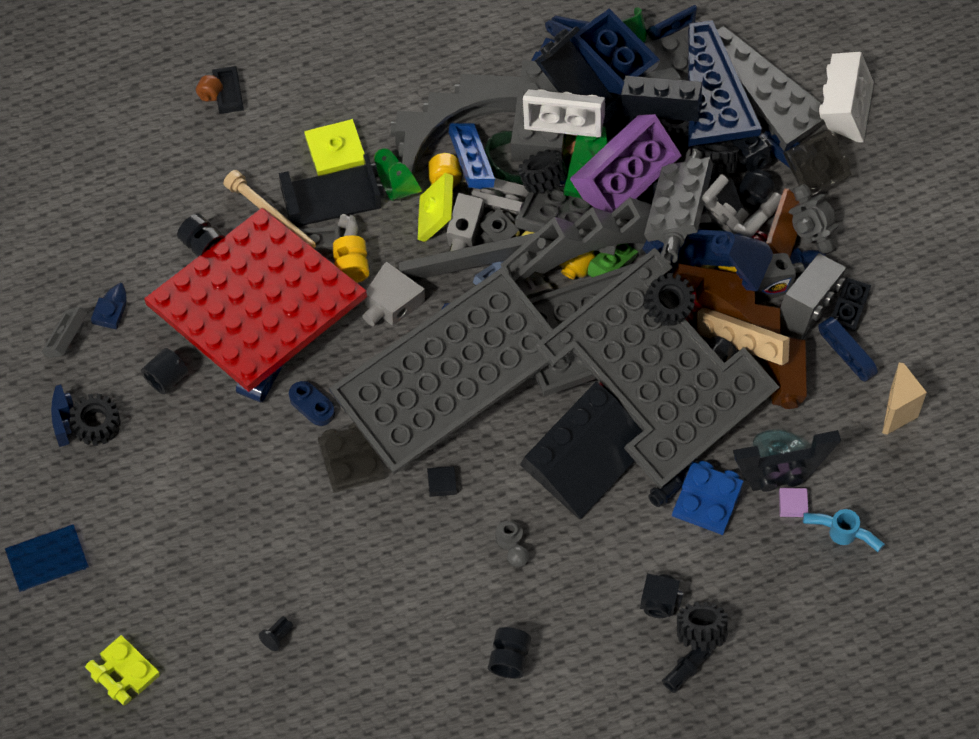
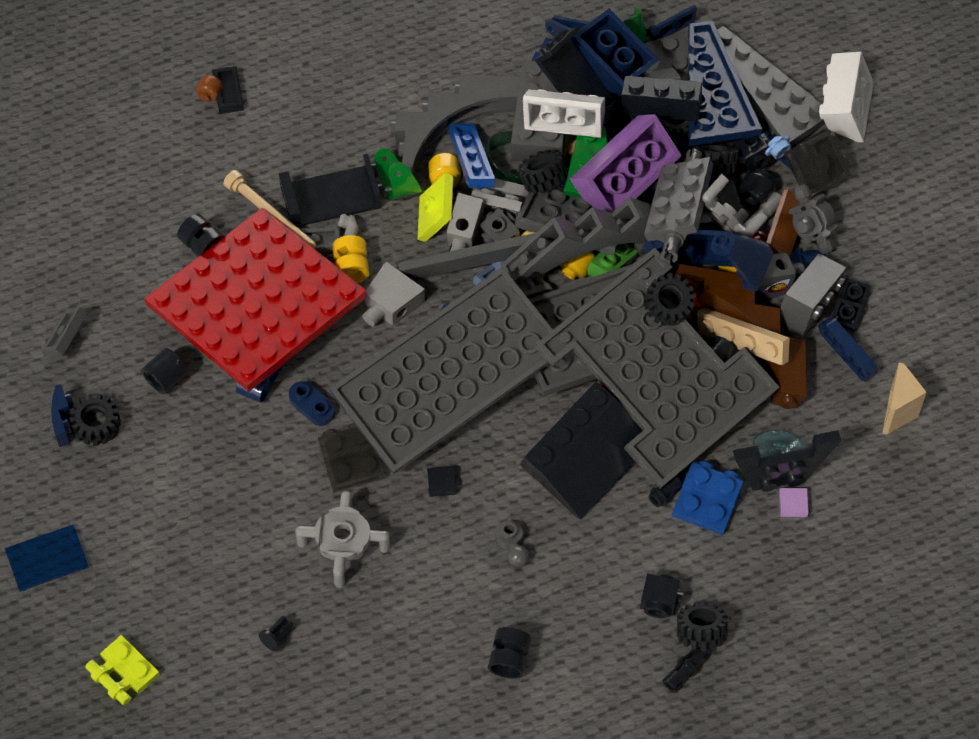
(110, 308): dark blue plate -> none
(335, 147): neon yellow plate -> none
(342, 549): none -> light grey plate
(778, 146): none -> light blue plate
(842, 536): dark azure piece -> none

